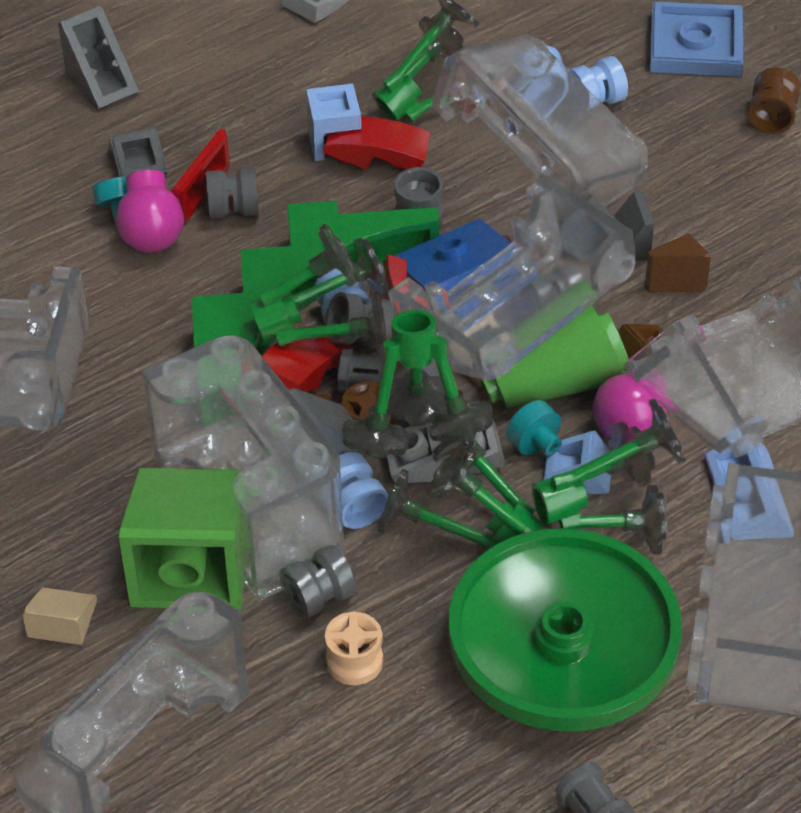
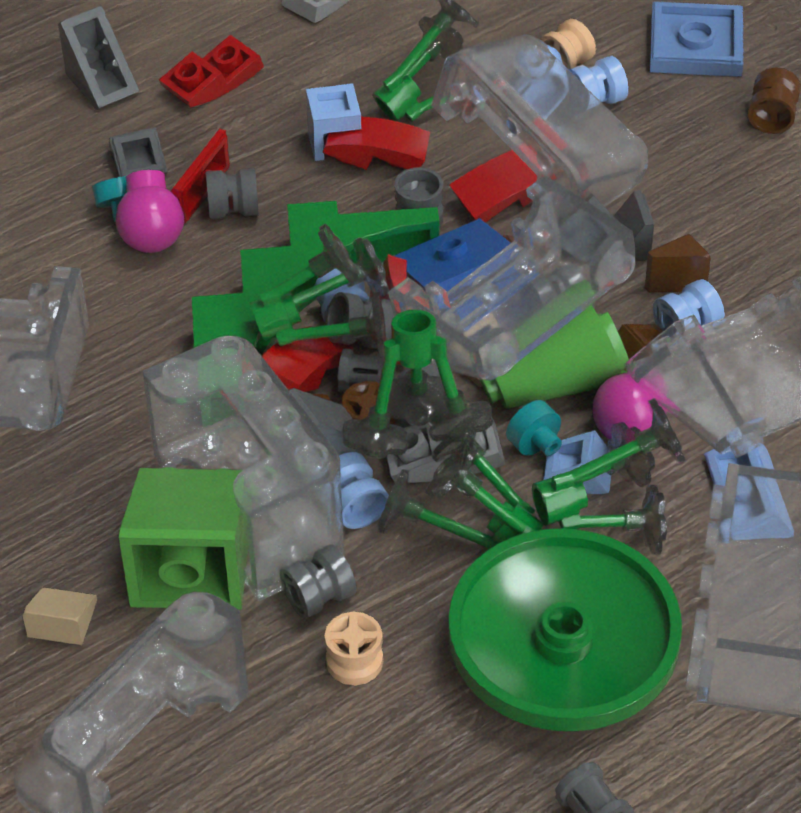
(207, 78): none -> red slope
(494, 186): none -> red slope
(572, 42): none -> light nougat wheel
(696, 299): none -> light blue wheel

